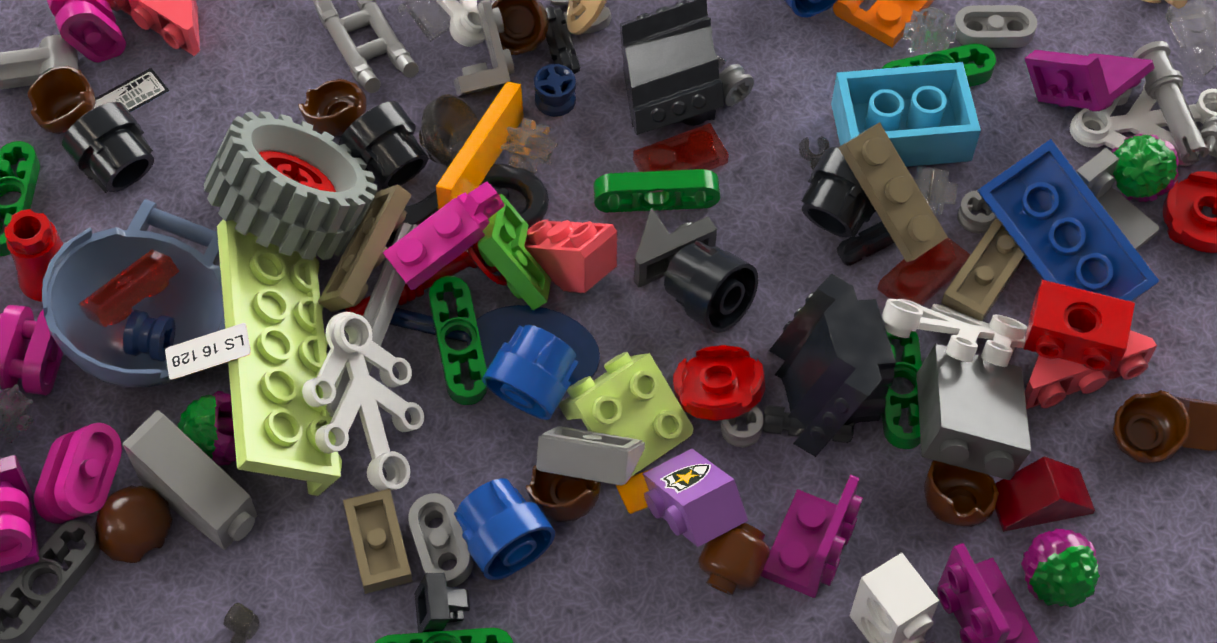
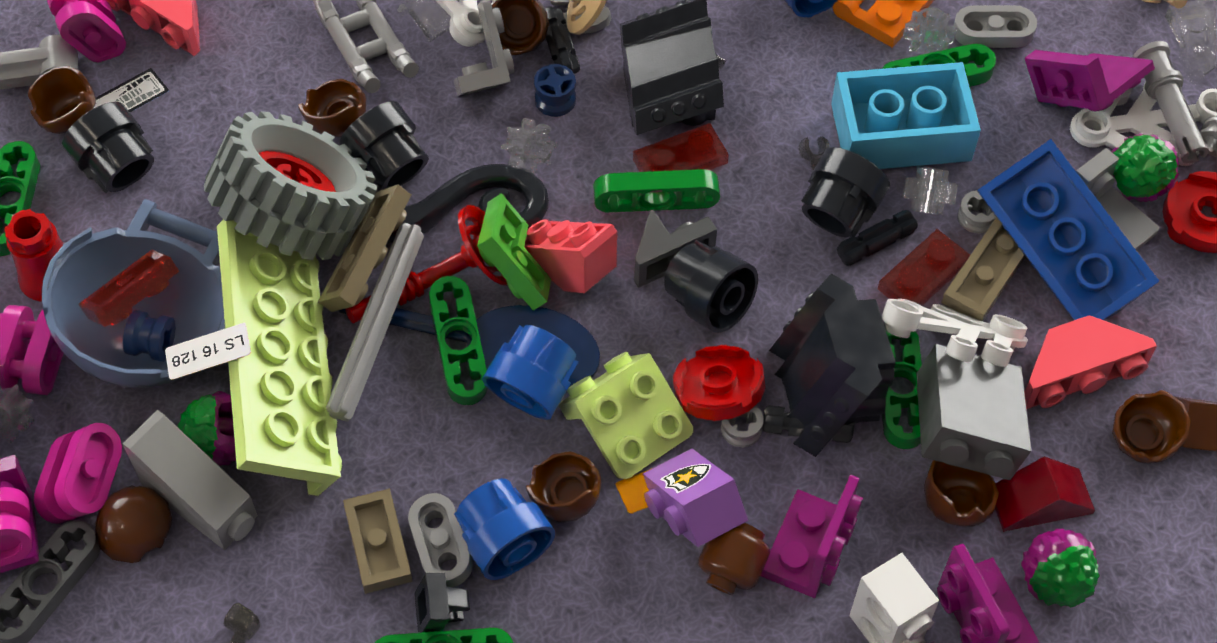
(365, 396): white plant -> none
(444, 235): dark pink hinge -> none
(445, 128): clear smoke piece -> none
(482, 146): light orange tile -> none
(588, 455): light grey slope -> none
(735, 84): light grey bush -> none
(893, 192): dark tan plate -> none
(1101, 318): red brick -> none

